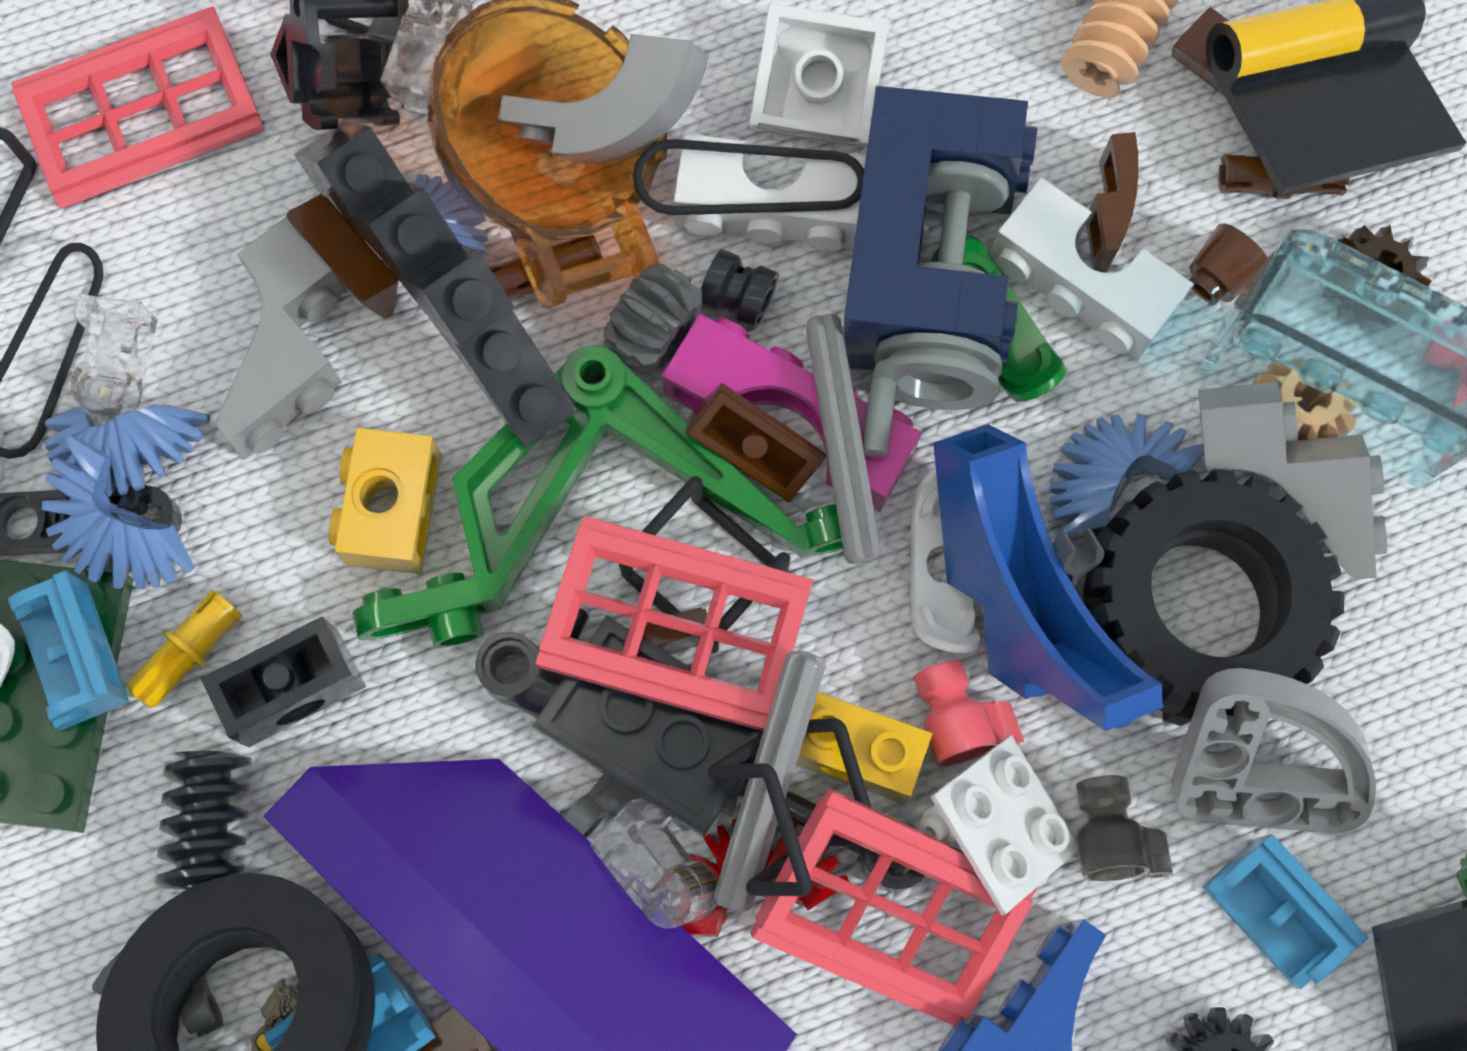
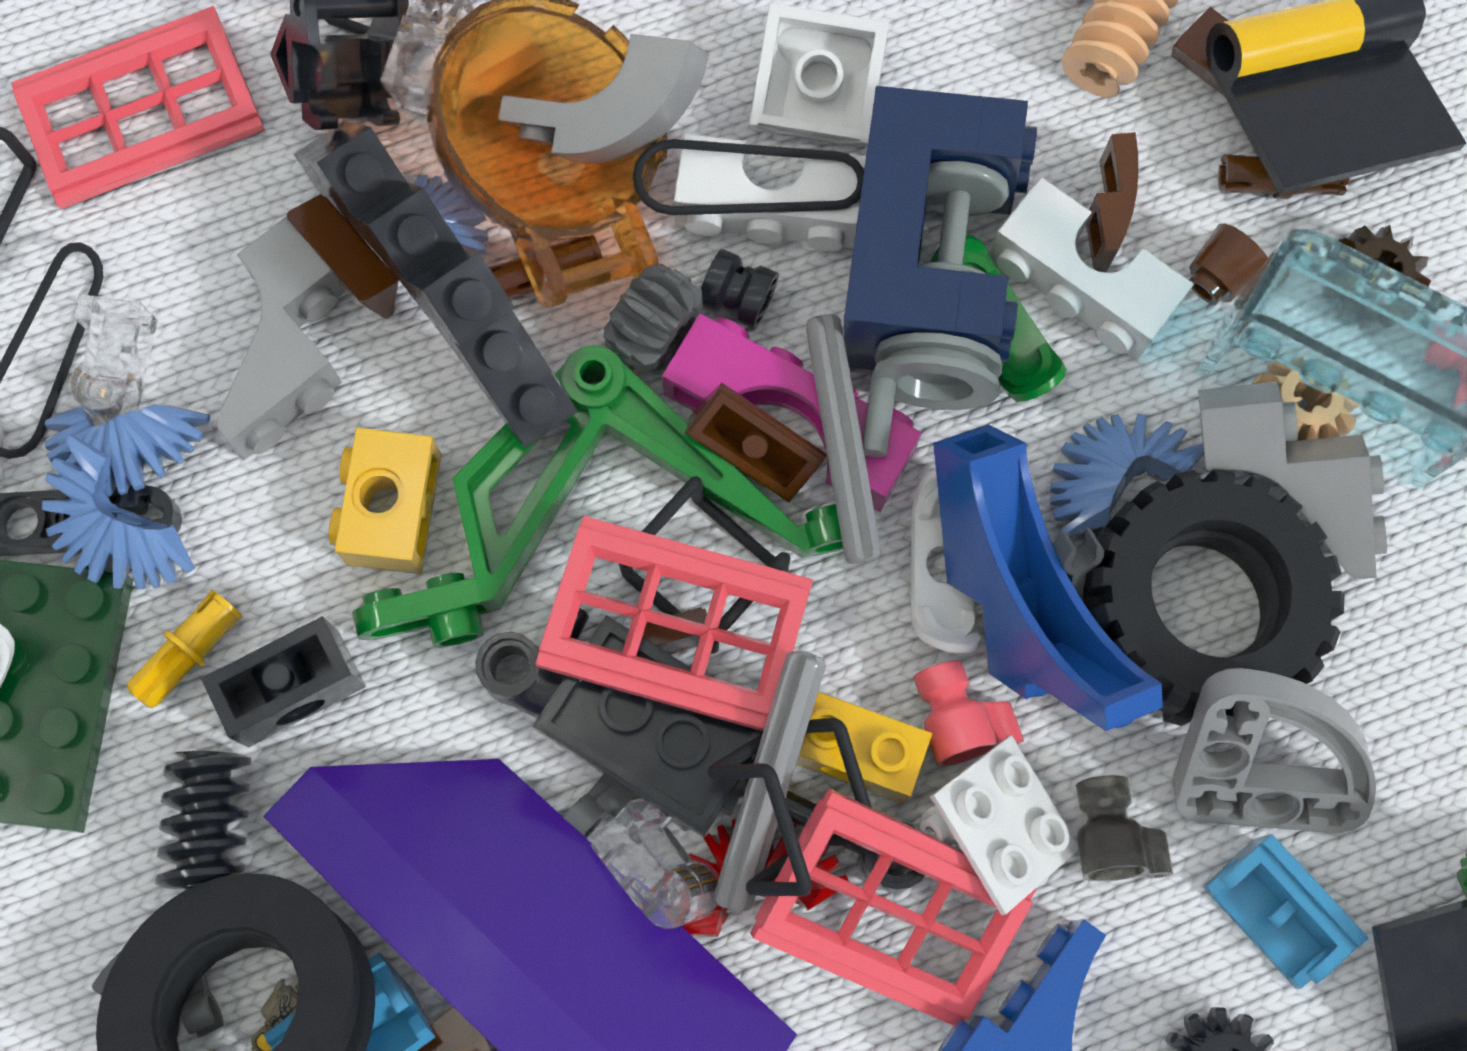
(69, 649): dark azure hinge -> none

